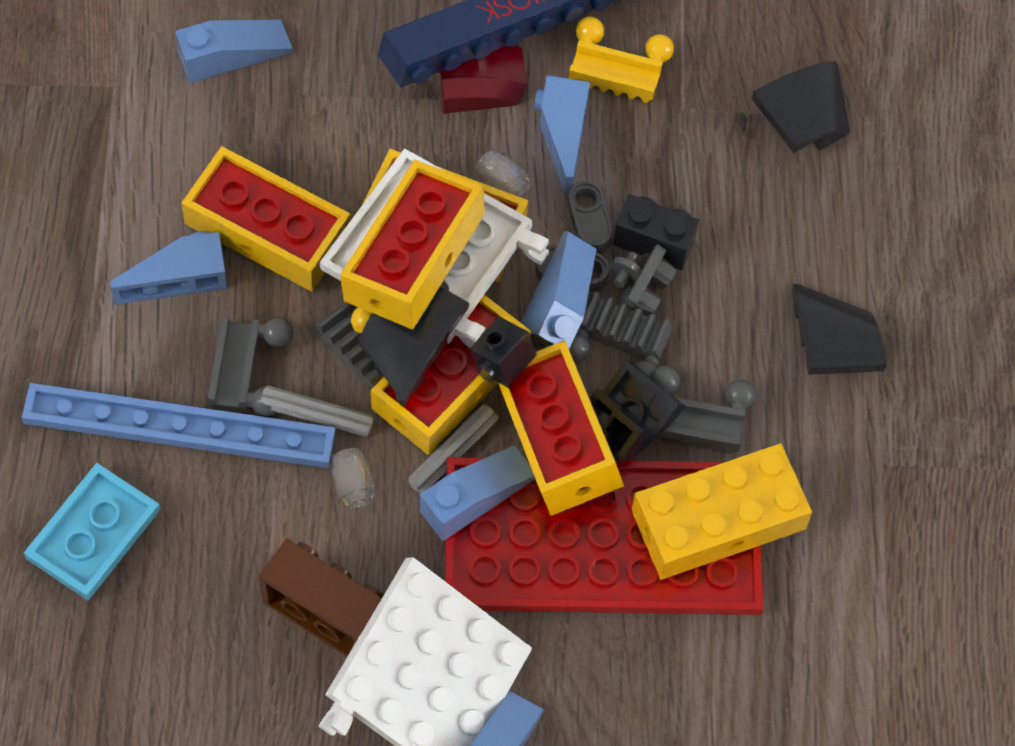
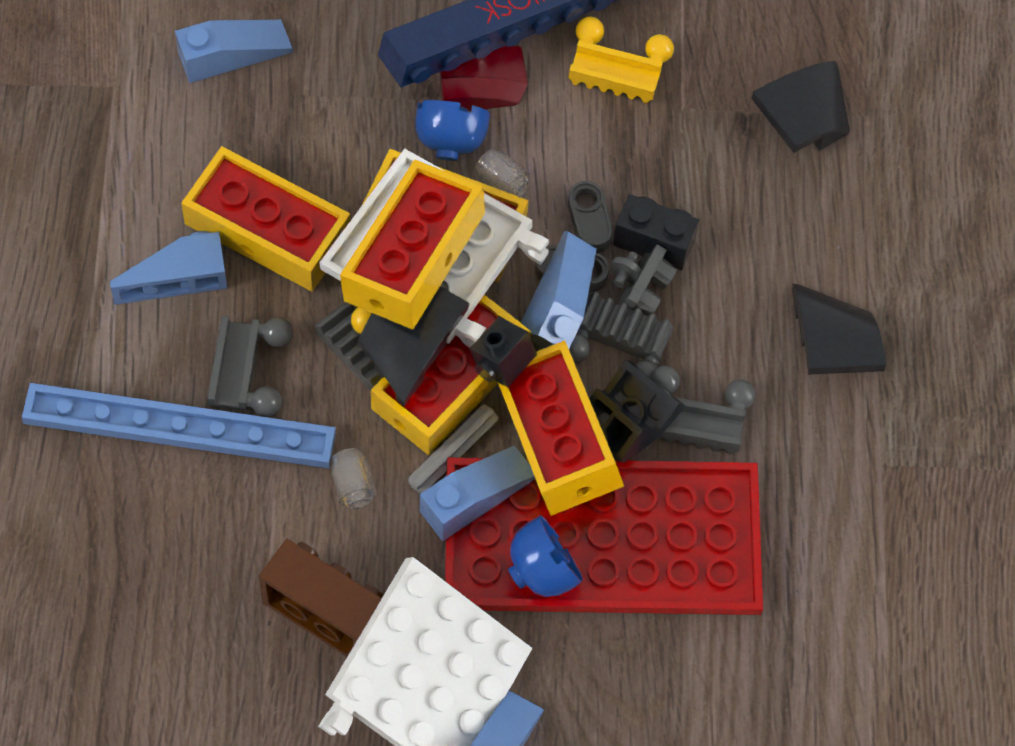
(92, 531): medium azure plate -> none
(317, 411): light grey axle -> none
(450, 128): none -> blue cylinder
(542, 561): none -> blue cylinder
(562, 122): medium blue slope -> none
(721, 511): yellow brick -> none

